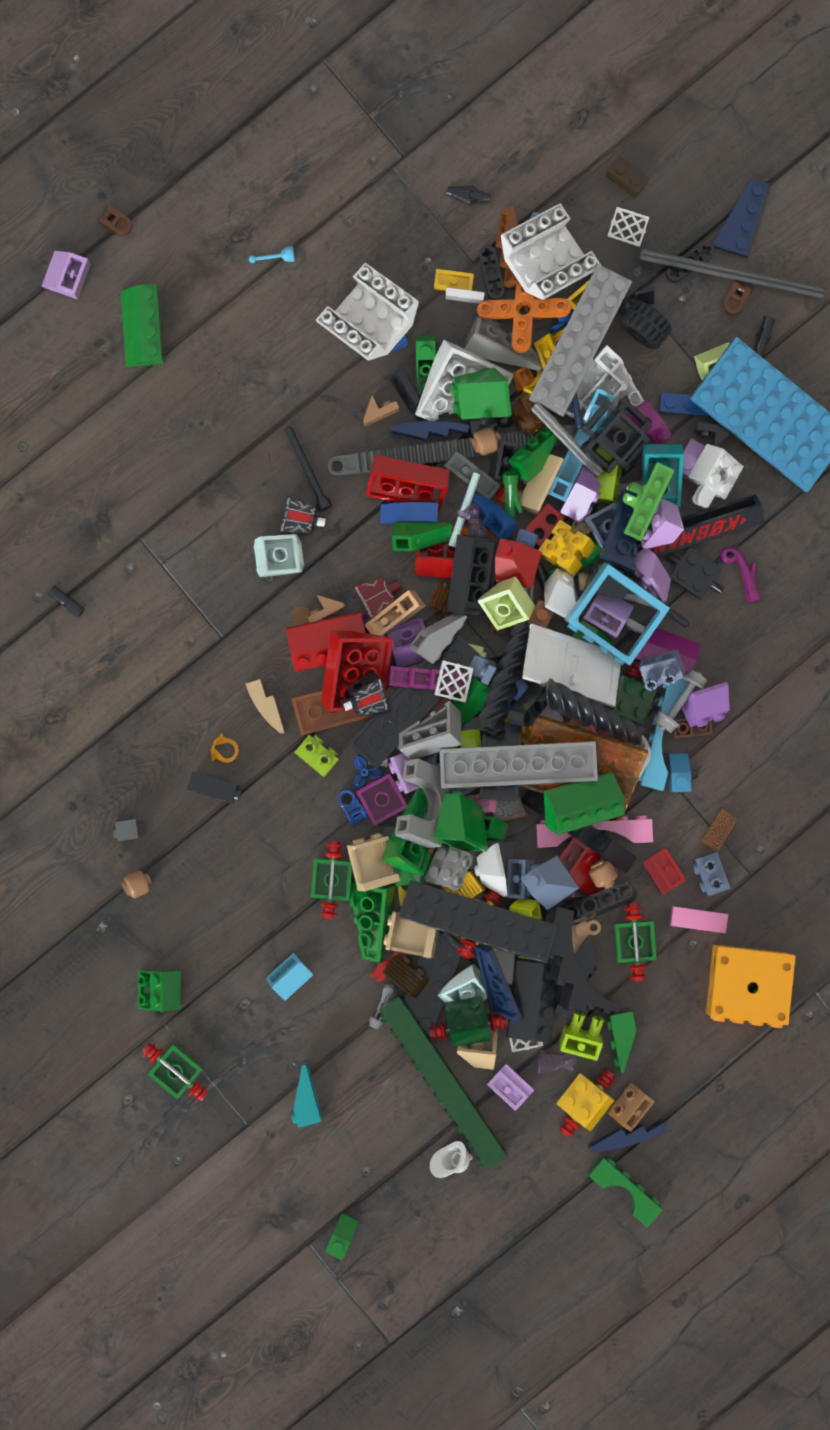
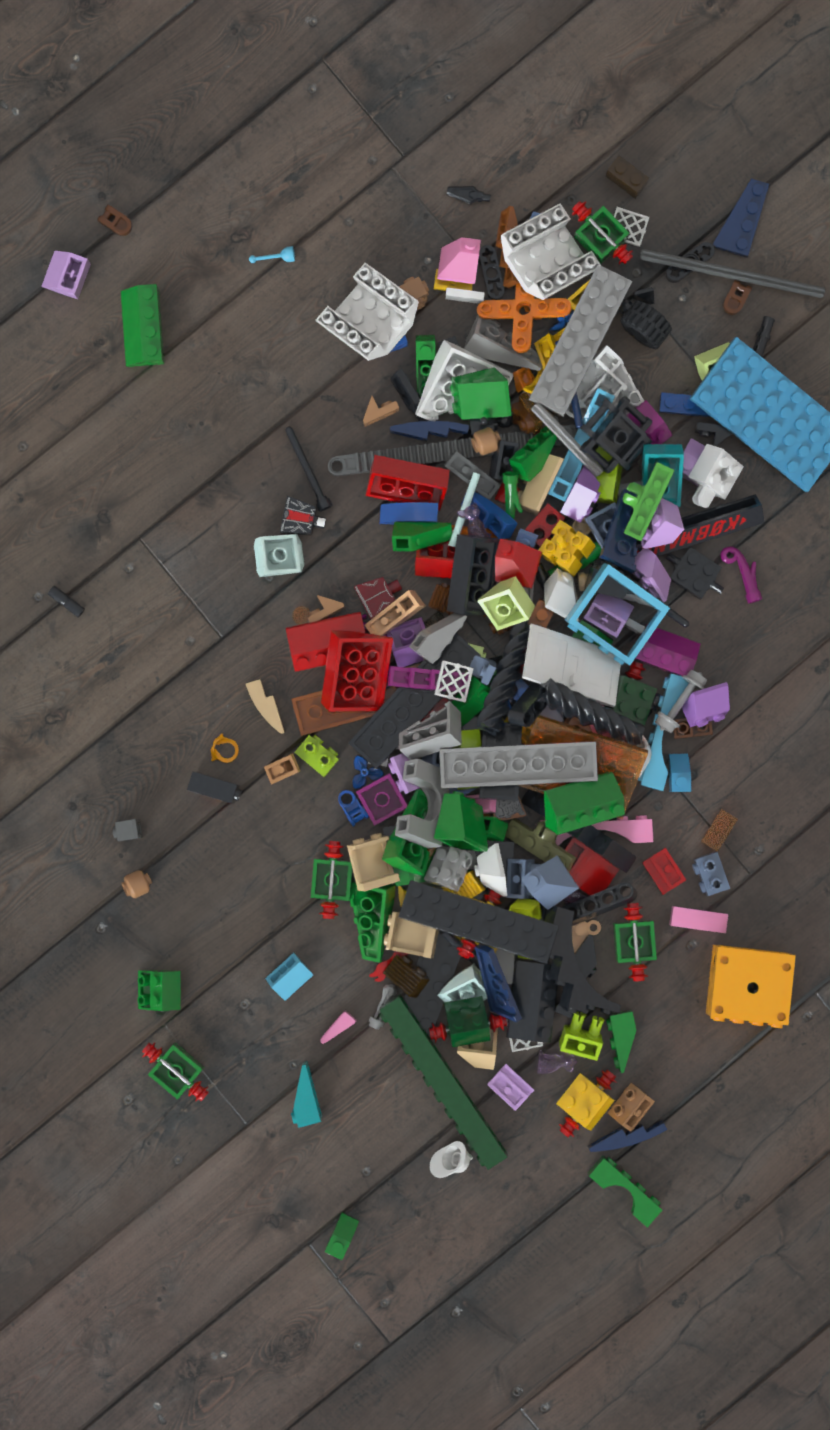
(282, 769): none -> medium nougat slope
(343, 1022): none -> bright pink slope
(366, 696): black torso -> none
(417, 289): none -> medium nougat brick
(459, 261): none -> bright pink slope
(539, 842): none -> olive plate
(601, 234): none -> green brick
(603, 874): medium nougat head -> none
(662, 669): sand blue brick -> none

